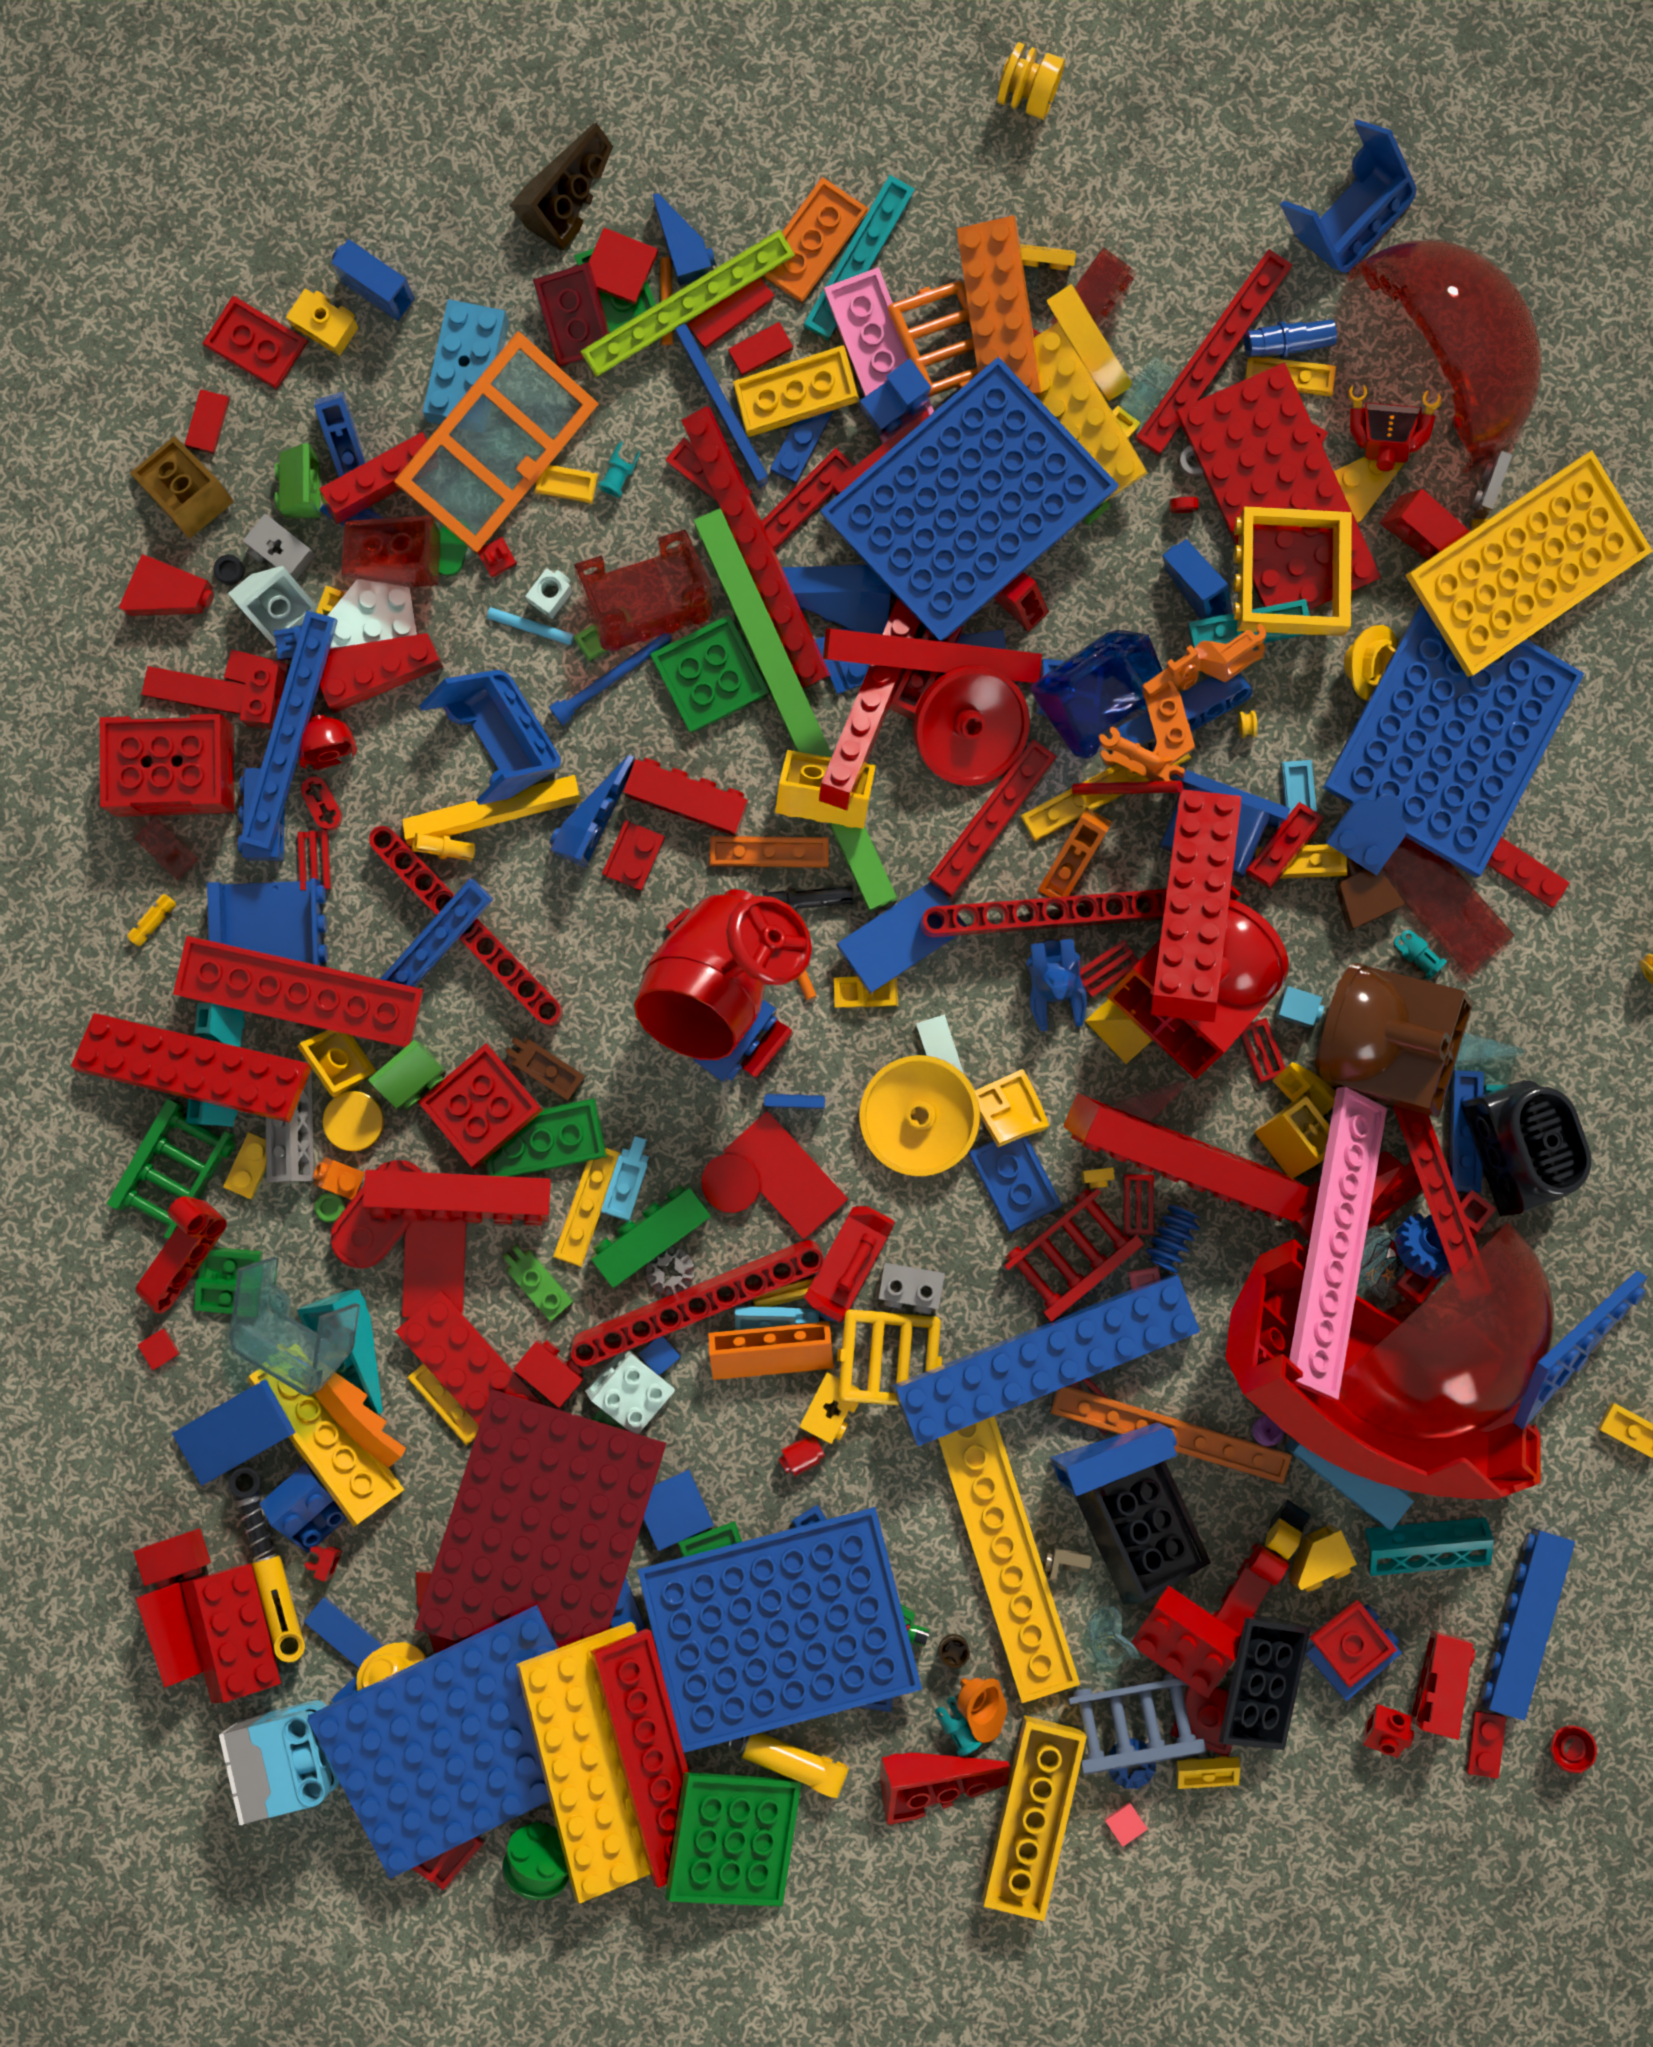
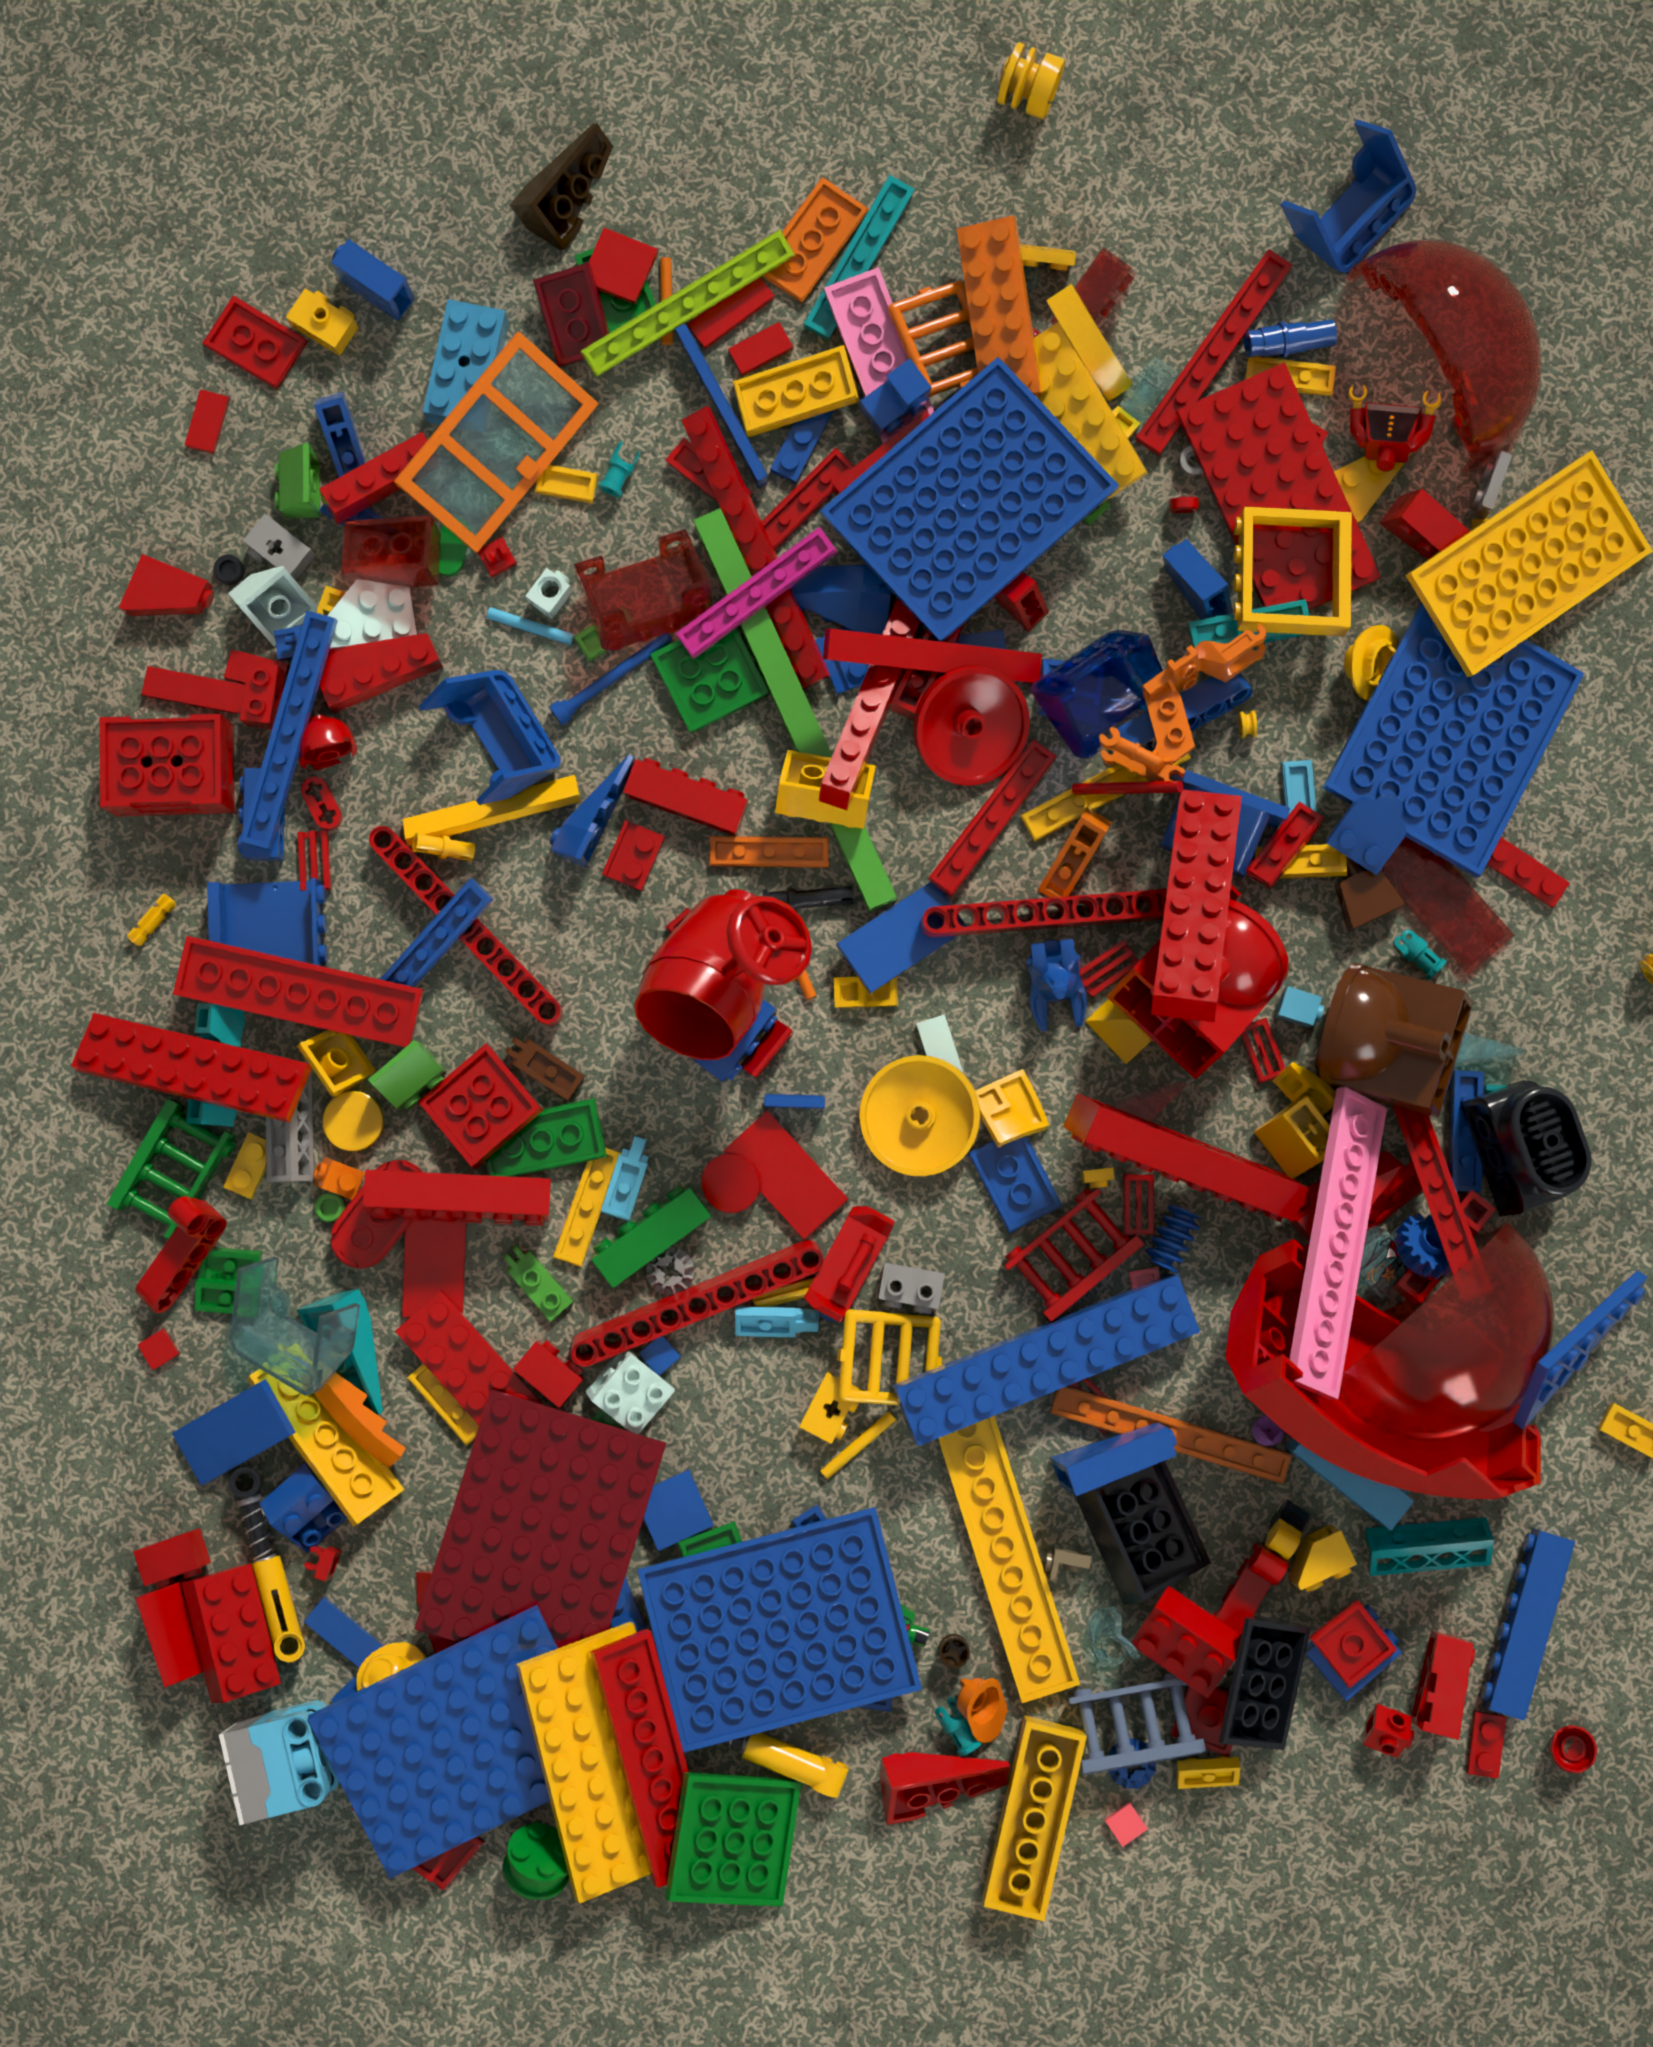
(166, 848): clear red slope -> none
(182, 487): pearl gold slope -> none
(684, 244): blue slope -> none
(756, 593): none -> dark pink tile
(770, 1350): orange brick -> none
(801, 1455): red brick -> none
(858, 1445): none -> yellow bar

